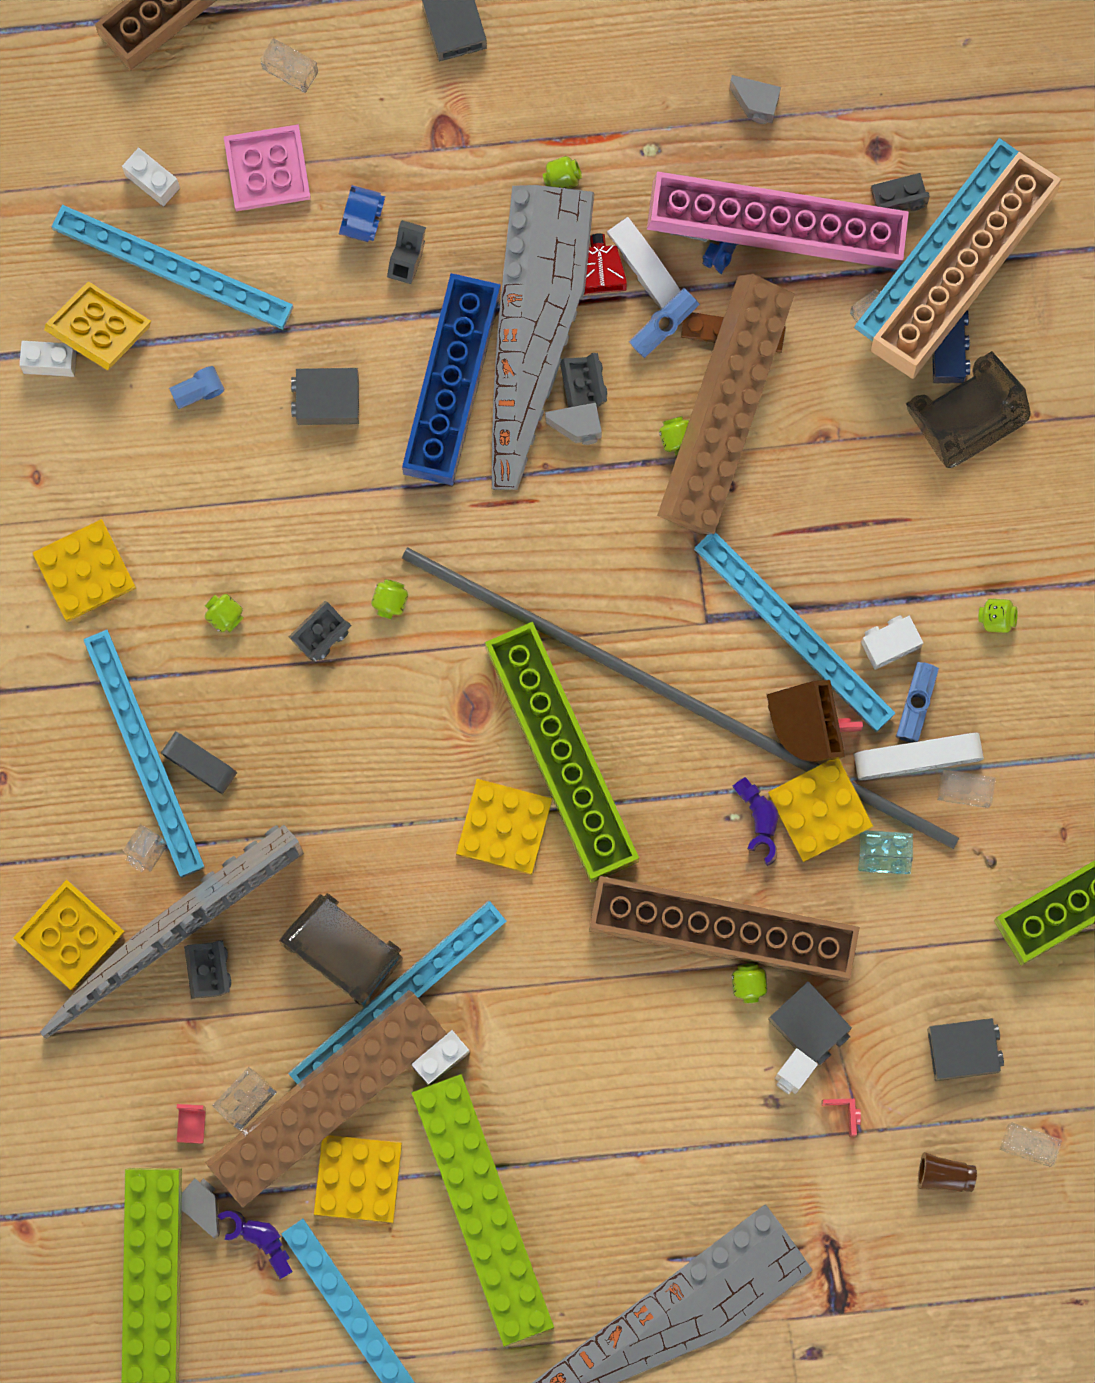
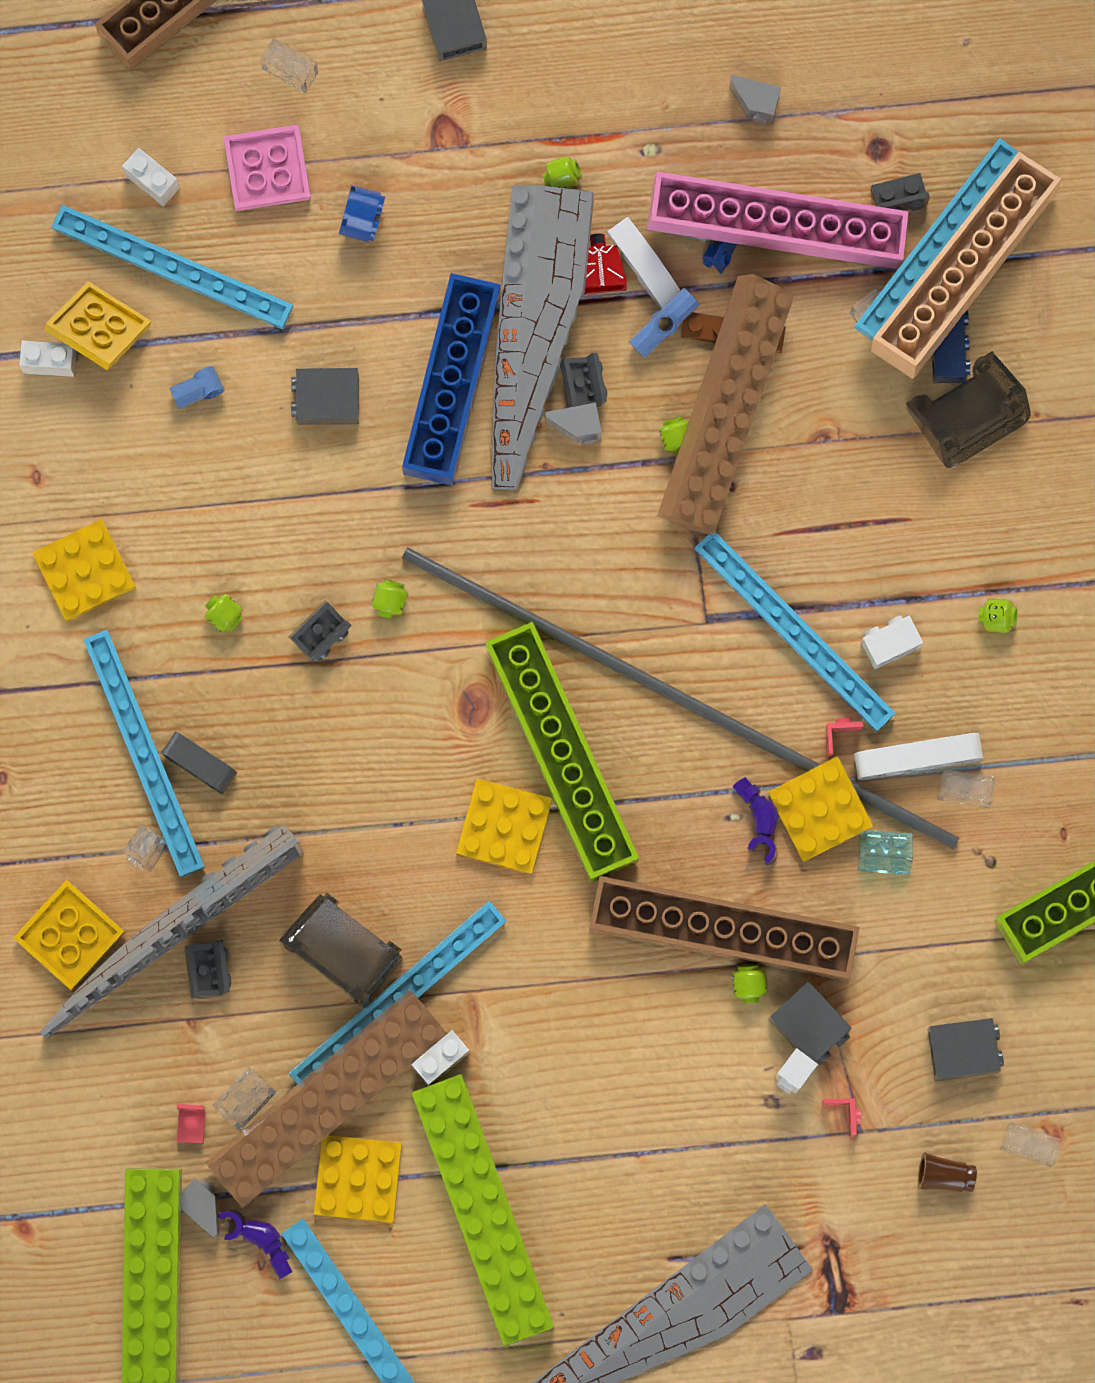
(407, 252): dark grey brick -> none
(807, 721): reddish brown brick -> none
(922, 687): medium blue piece -> none

